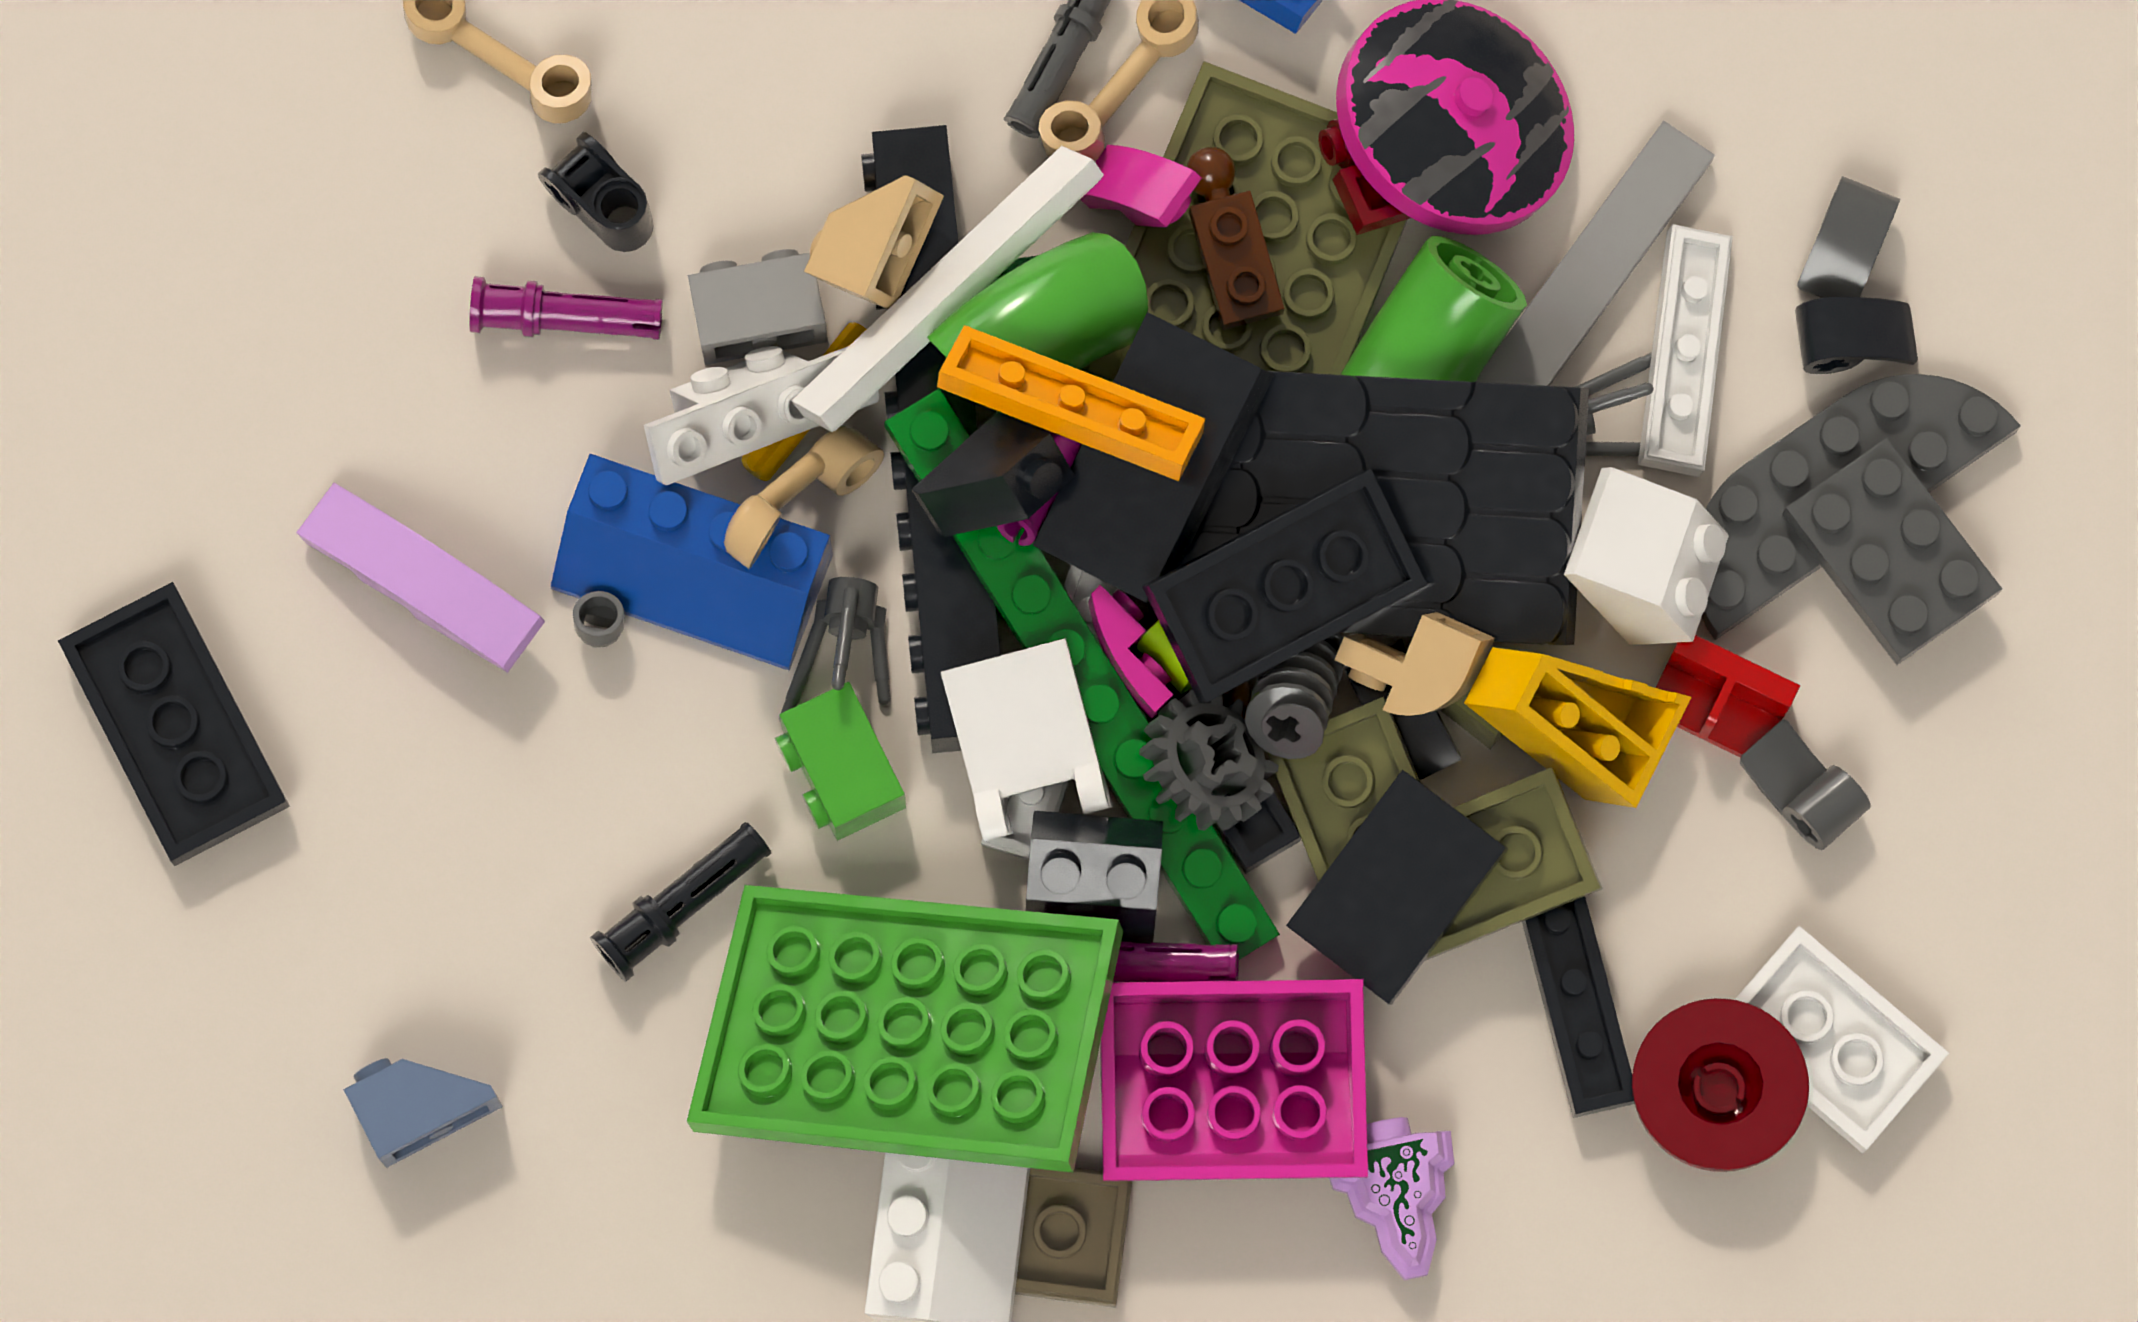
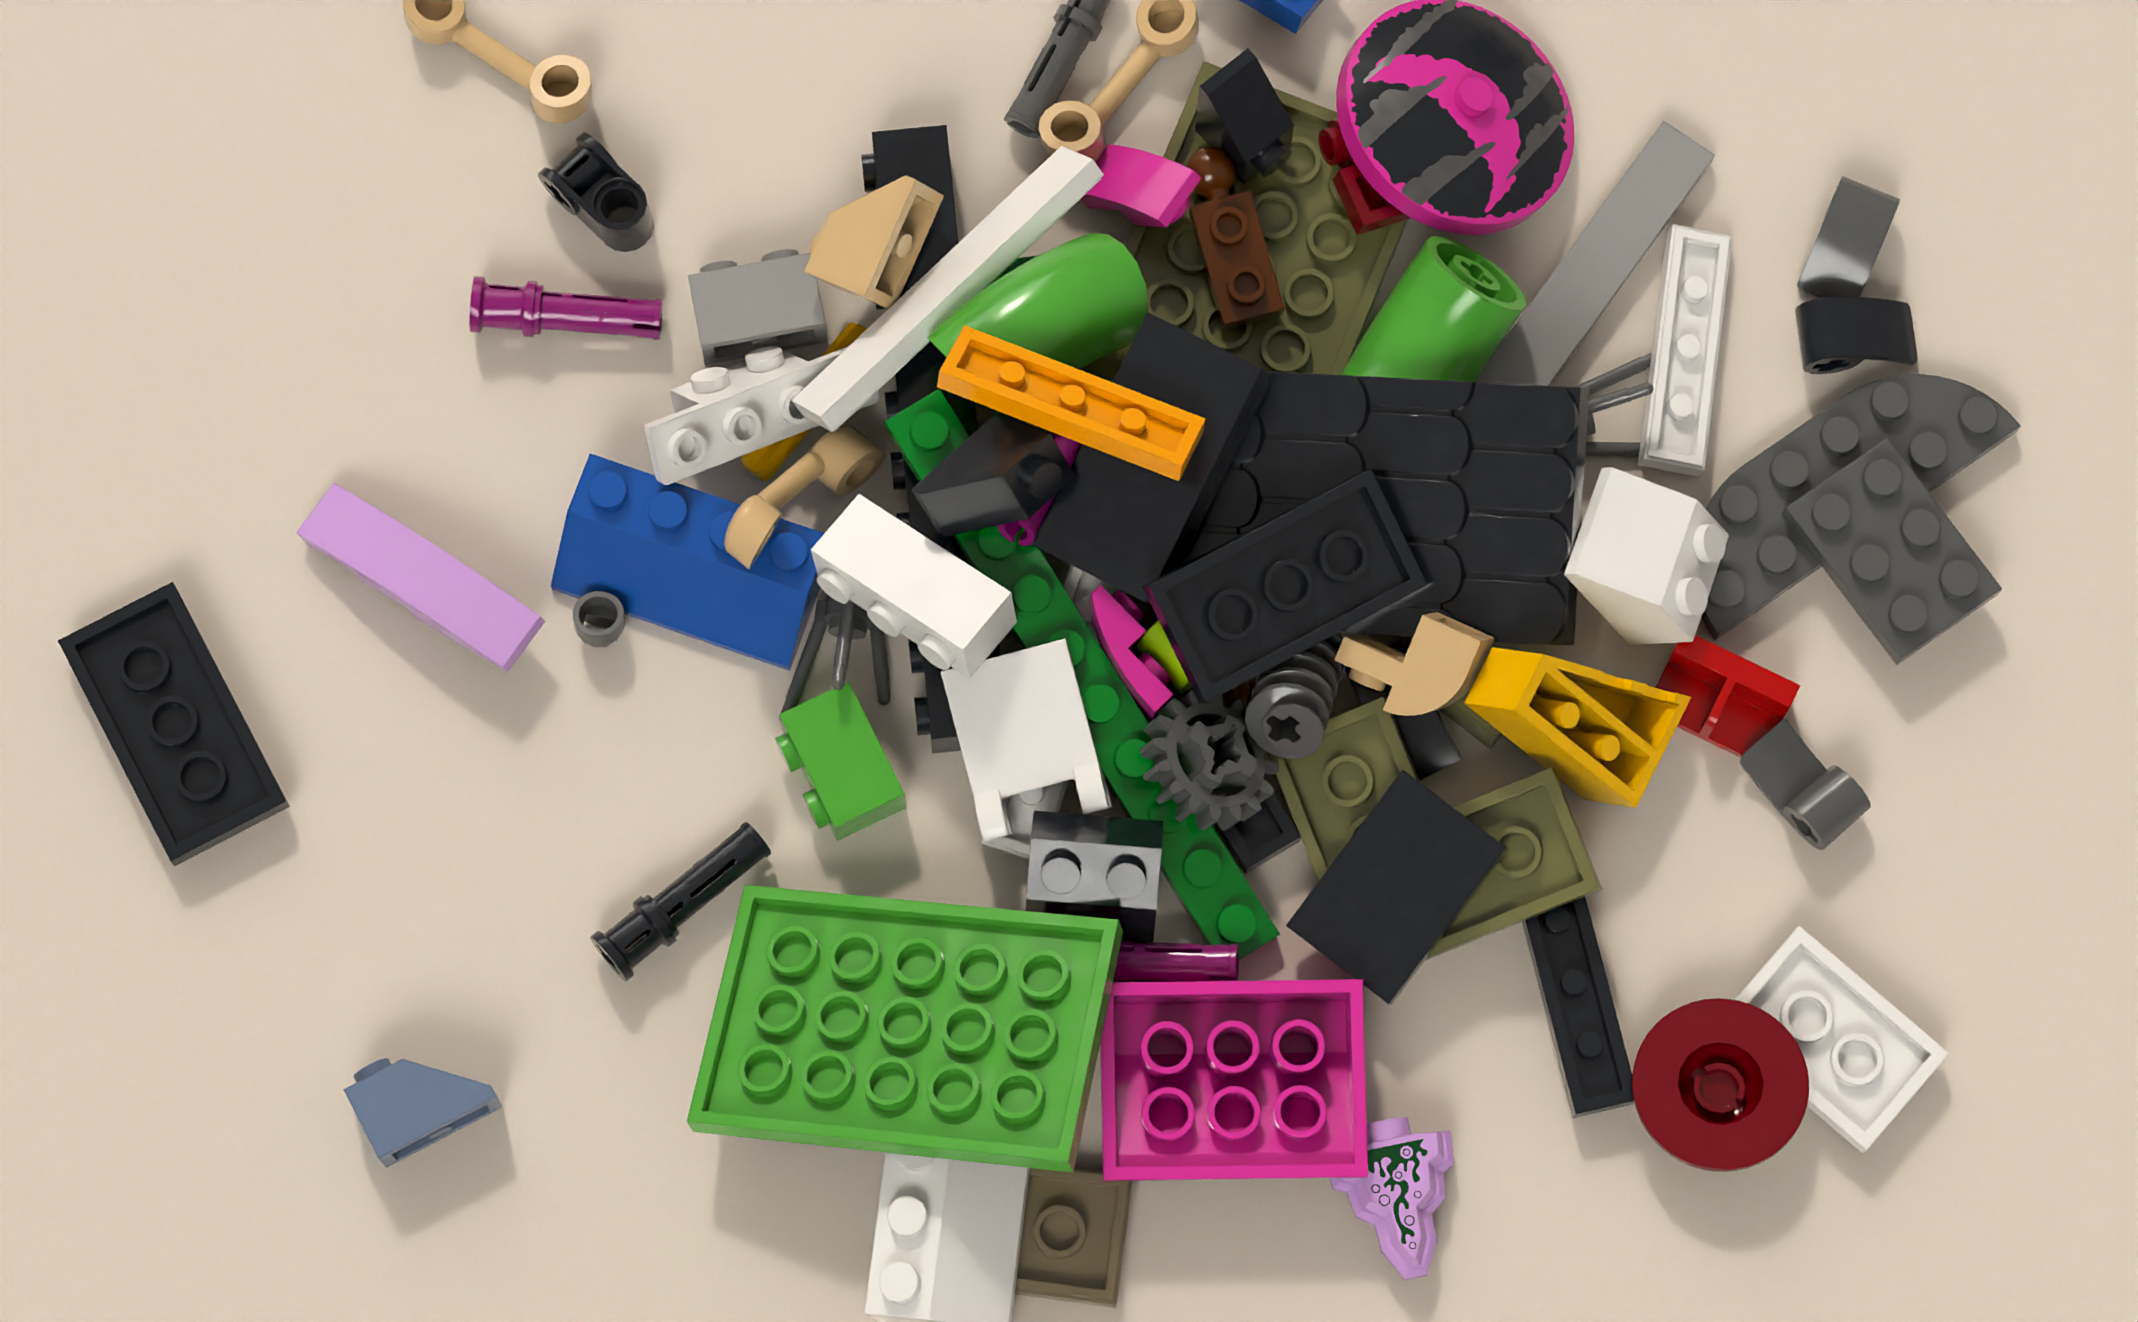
(913, 587): none -> white brick
(1245, 117): none -> black slope

